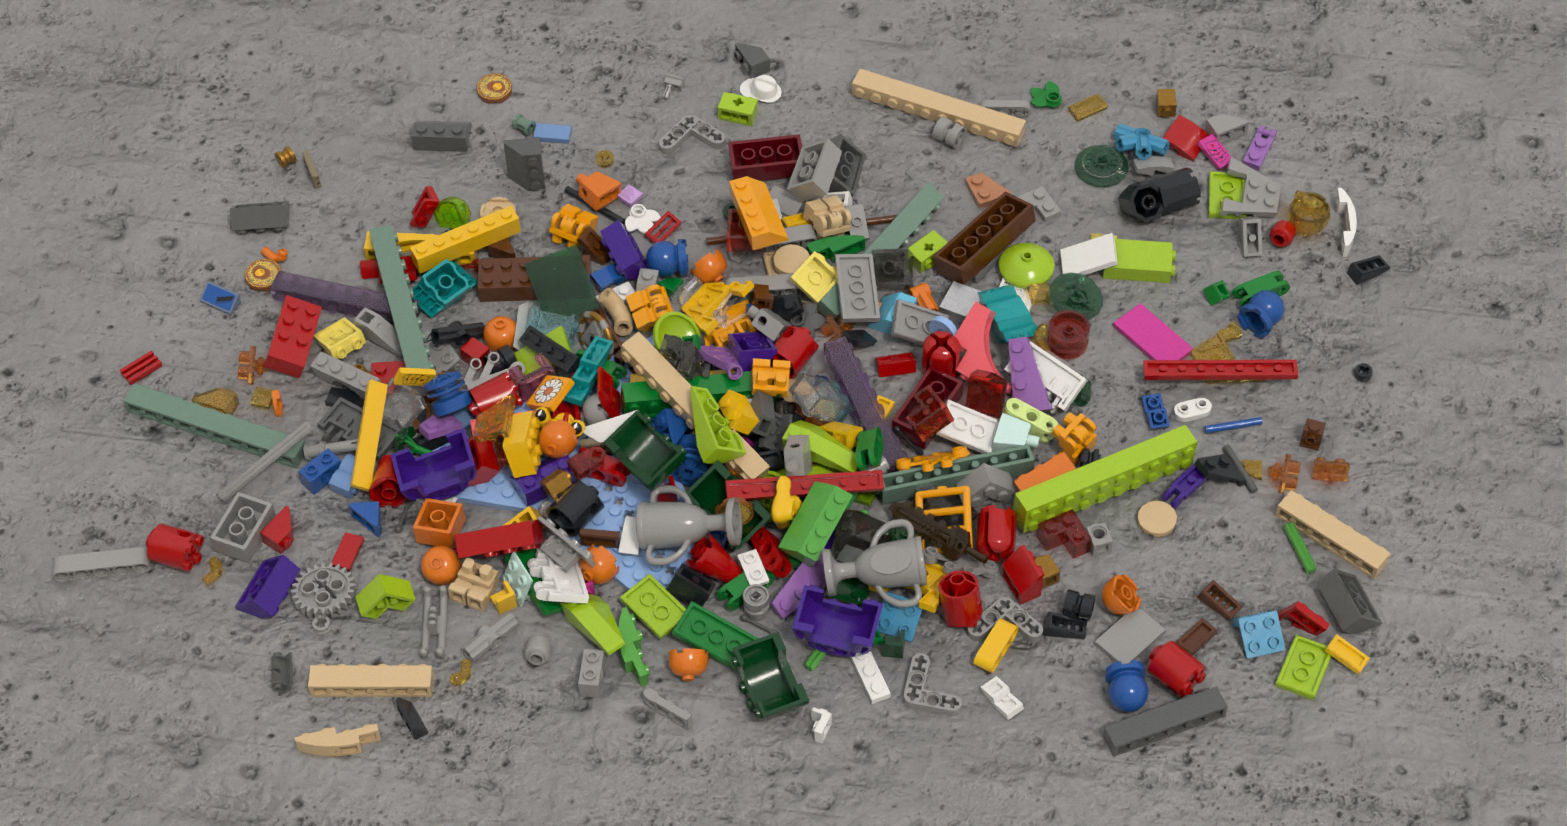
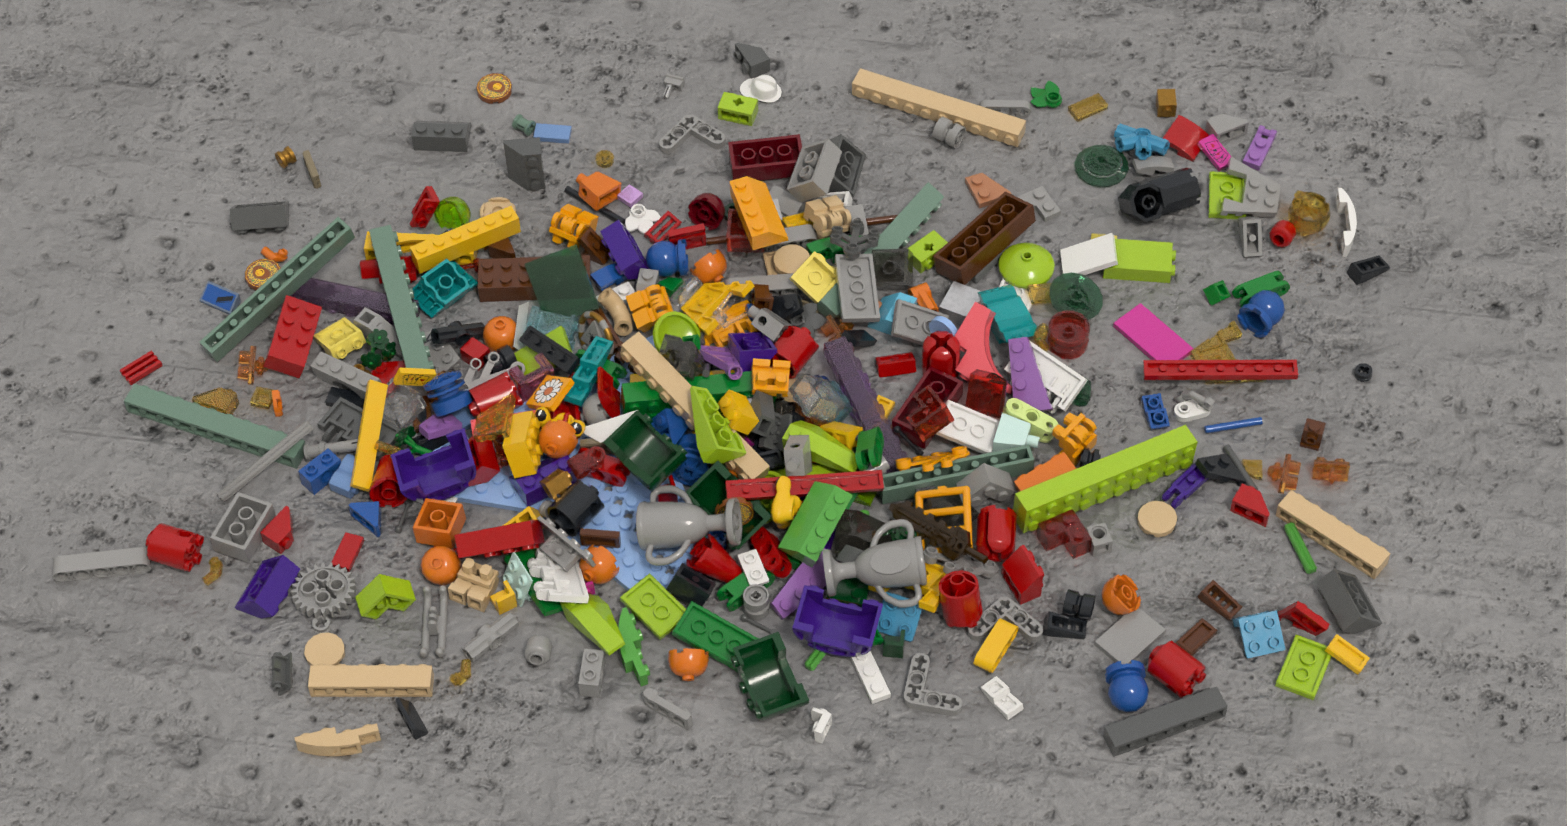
(274, 290): none -> sand green brick
(324, 649): none -> tan tile
(377, 340): none -> dark green plant
(386, 448): none -> clear yellow arm
(629, 542): white slope -> none
(694, 235): none -> red plate
(707, 209): none -> dark red cylinder
(852, 249): none -> dark grey plant
(1050, 569): pearl gold brick -> none
(1206, 403): none -> light grey arm
(1250, 505): none -> red slope

